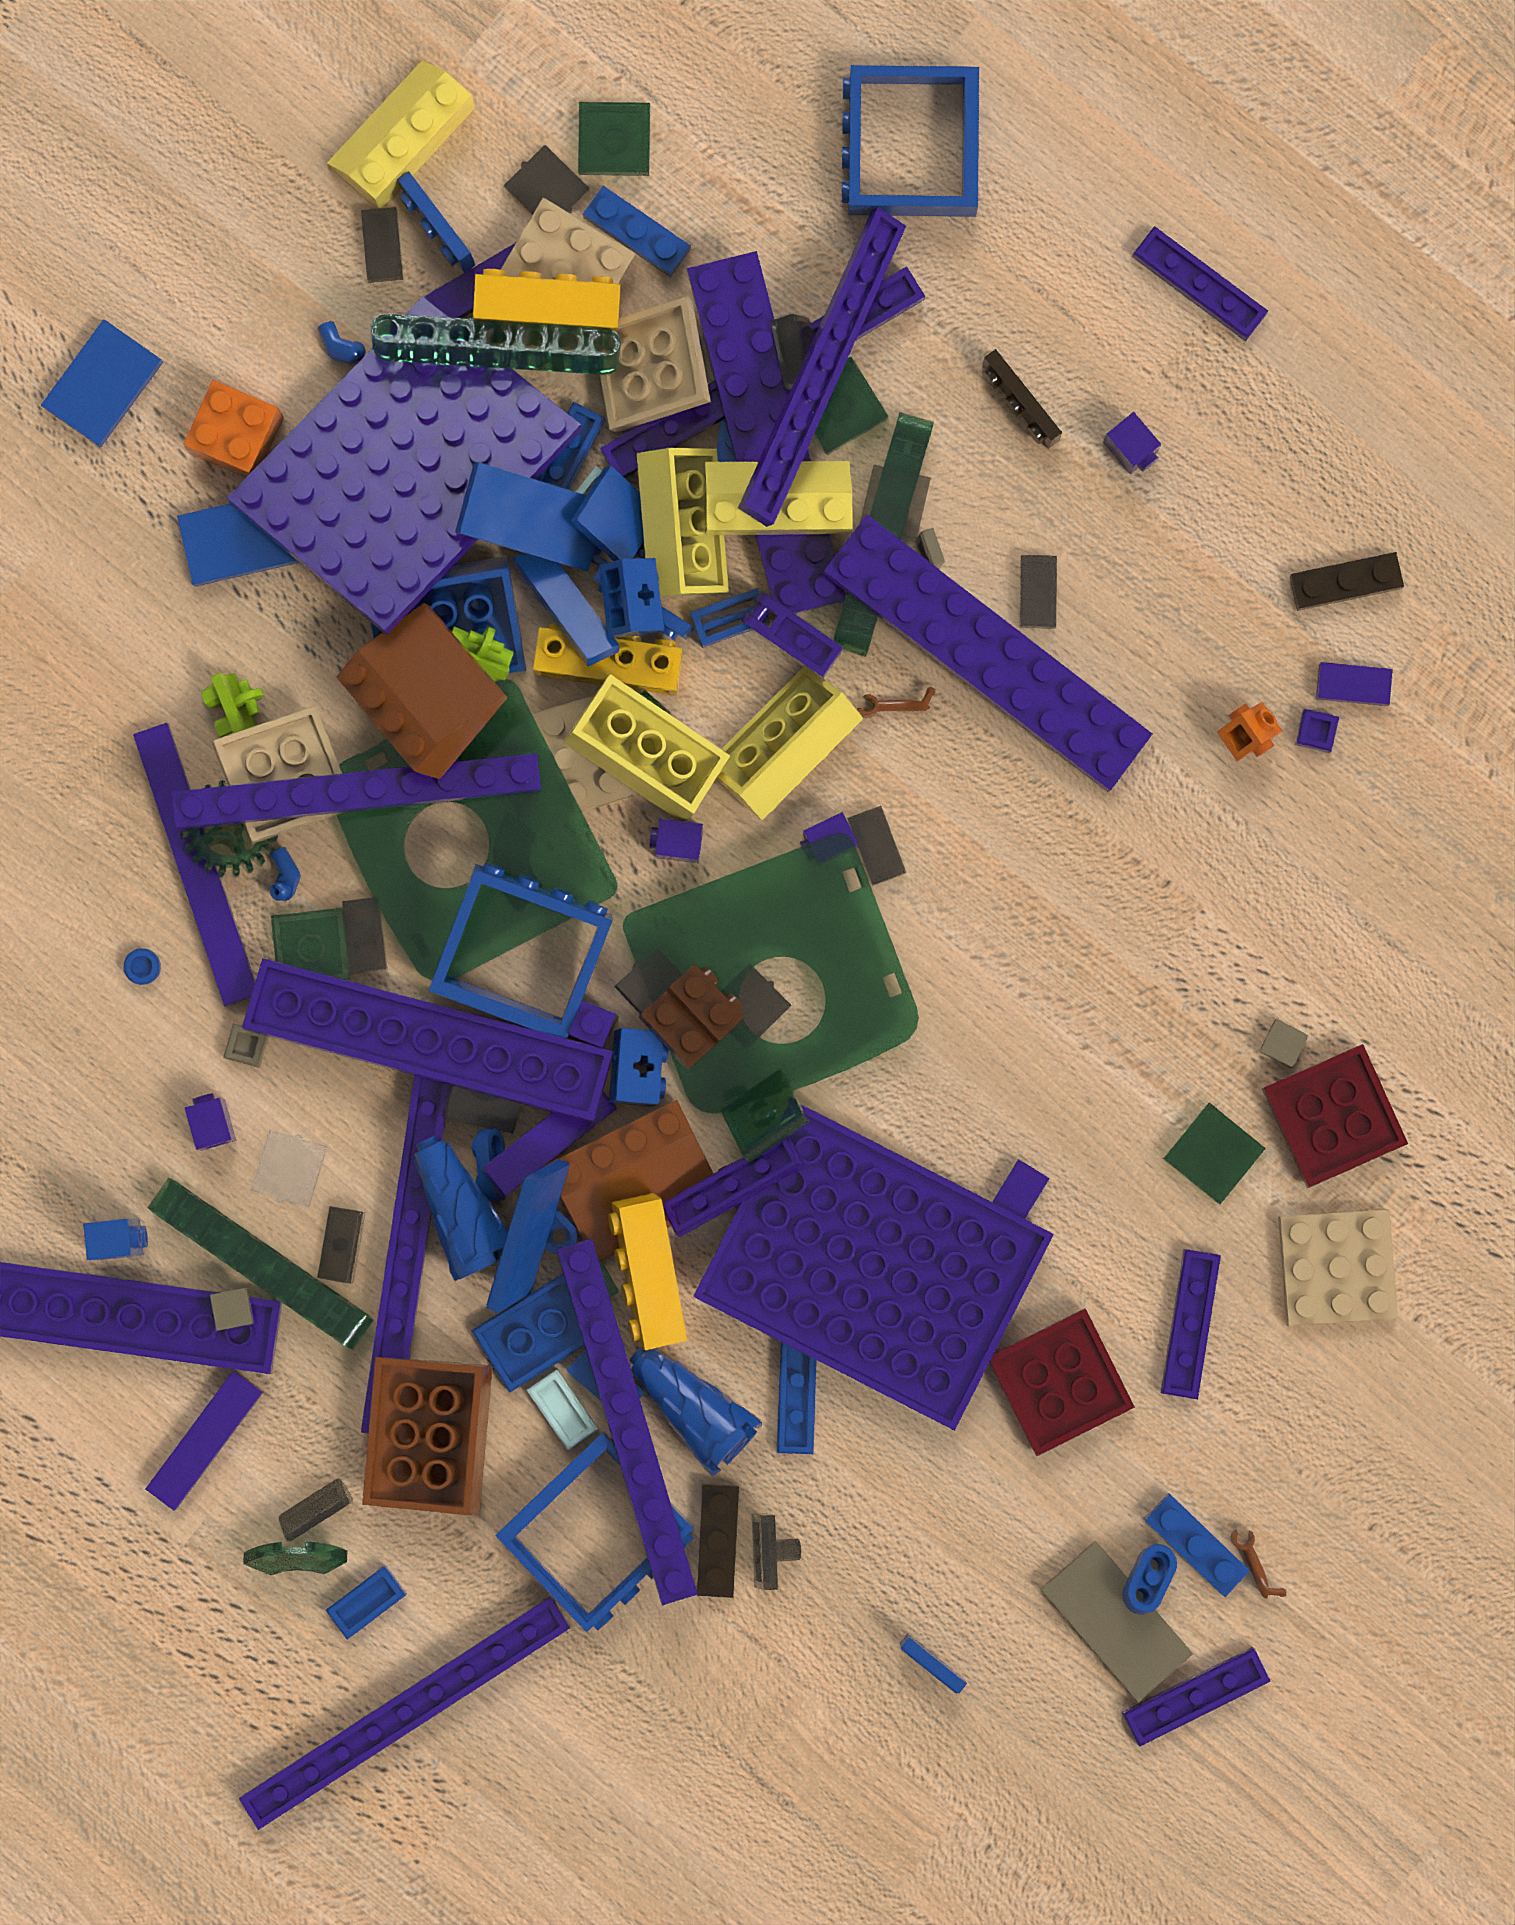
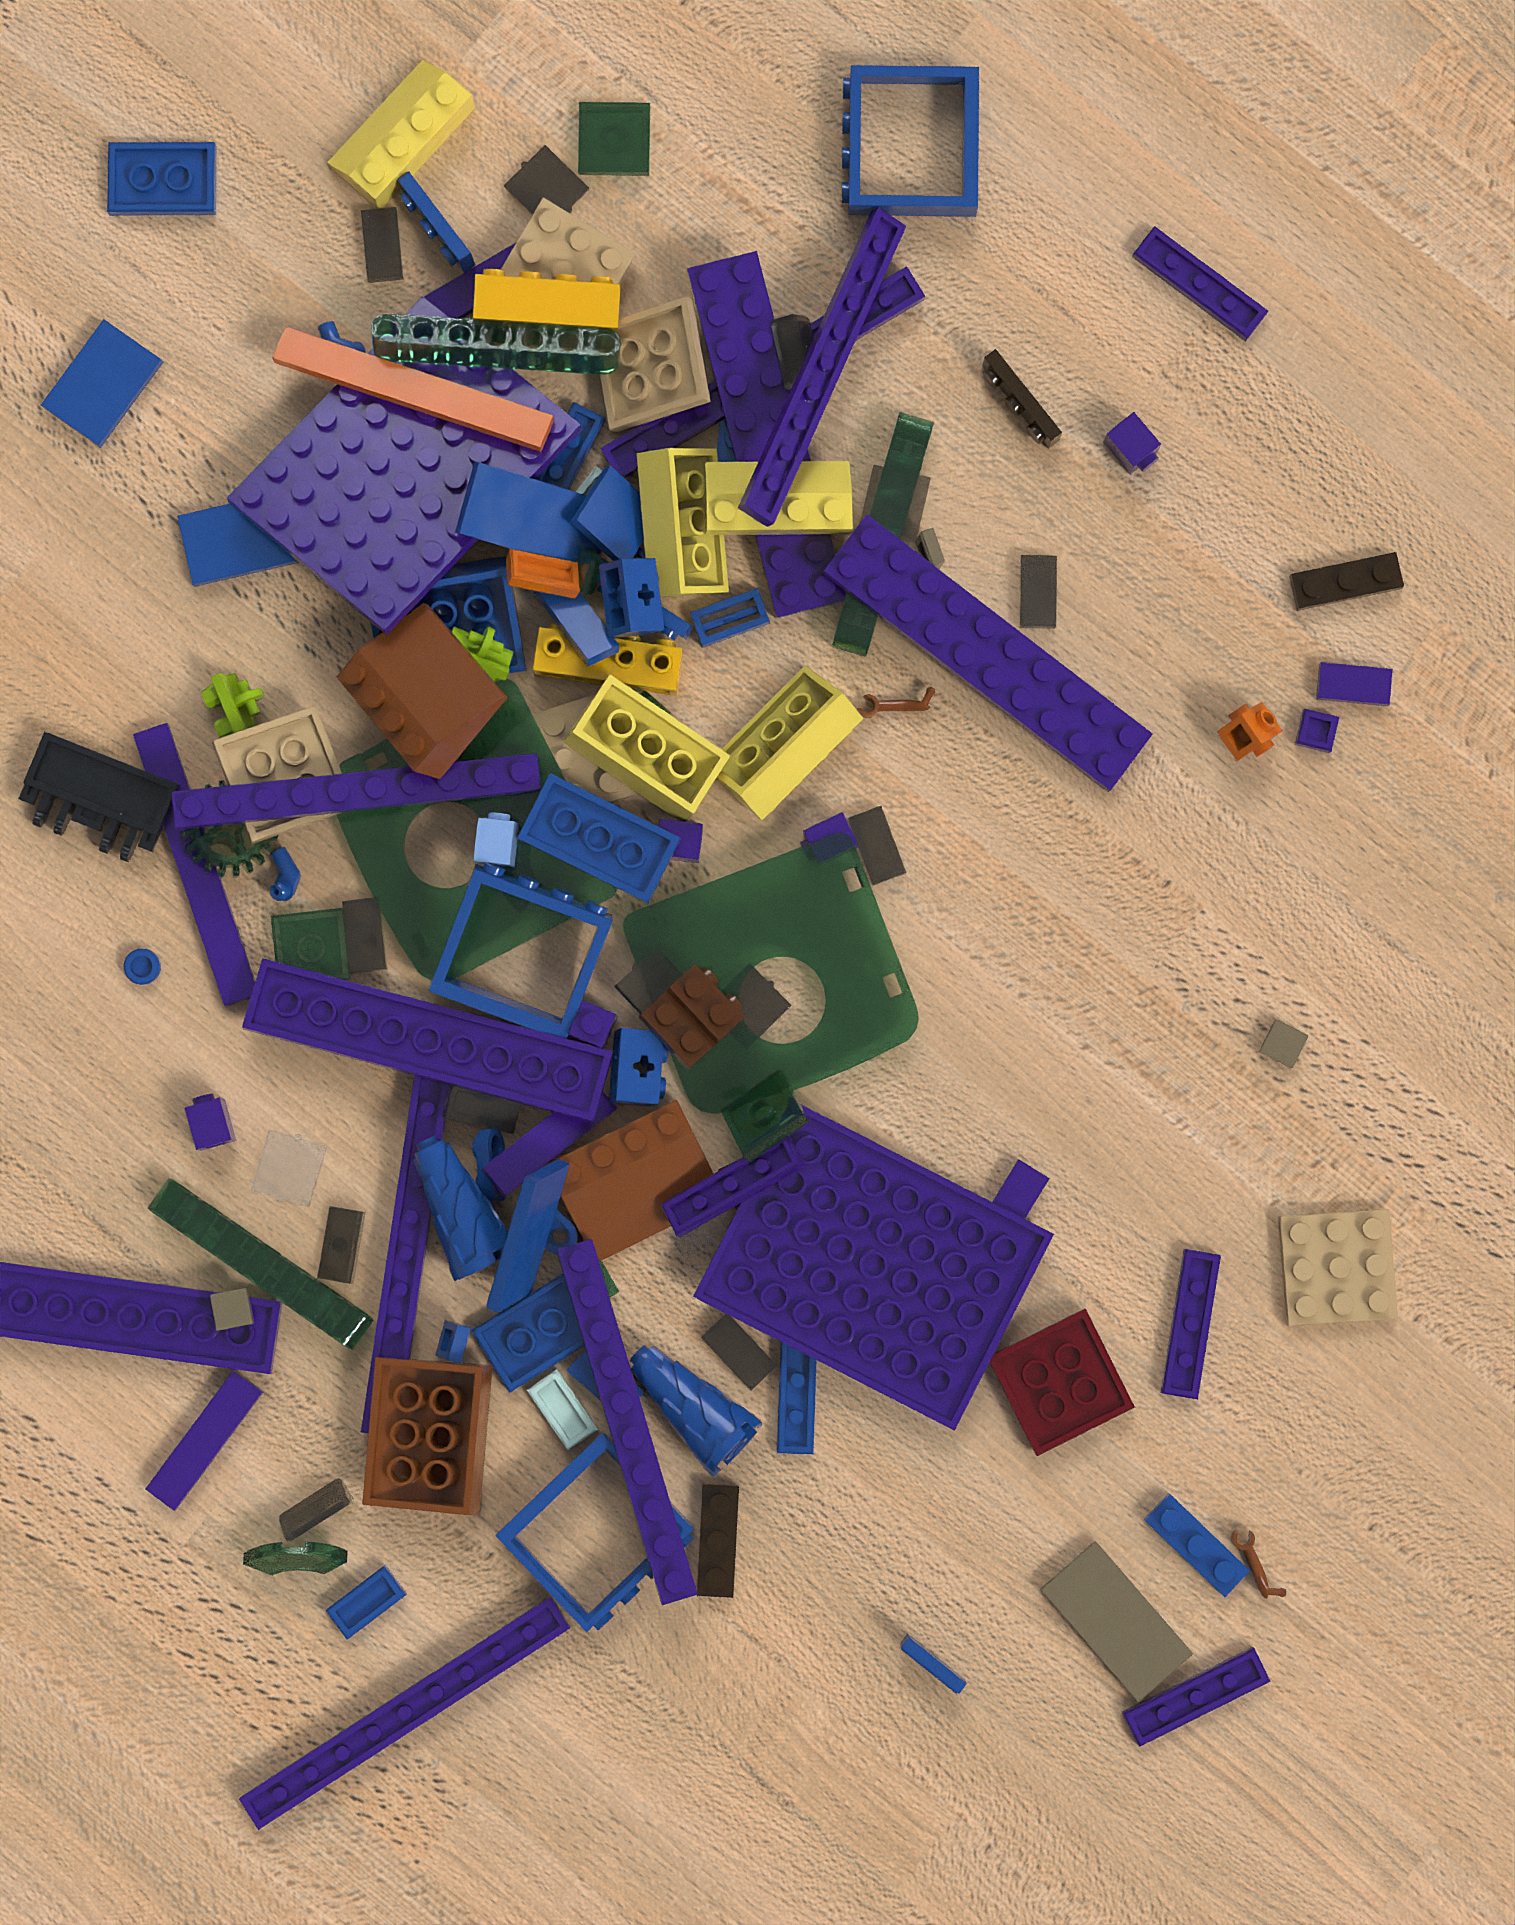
(100, 790): none -> black hinge
(115, 1239): blue brick -> none
(161, 178): none -> blue tile
(233, 429): orange brick -> none
(245, 1046): dark tan tile -> none
(413, 389): none -> orange tile
(452, 1341): none -> blue tile
(496, 840): none -> light blue brick
(542, 573): none -> orange tile
(588, 569): none -> tile
(599, 838): none -> blue plate
(636, 231): blue plate -> none
(648, 1271): yellow brick -> none
(739, 1351): none -> clear smoke tile
(769, 1551): clear smoke tile -> none
(794, 635): dark purple plate -> none
(850, 410): clear green tile -> none
(1148, 1581): blue plate -> none
(1214, 1153): clear green tile -> none
(1335, 1116): dark red plate -> none

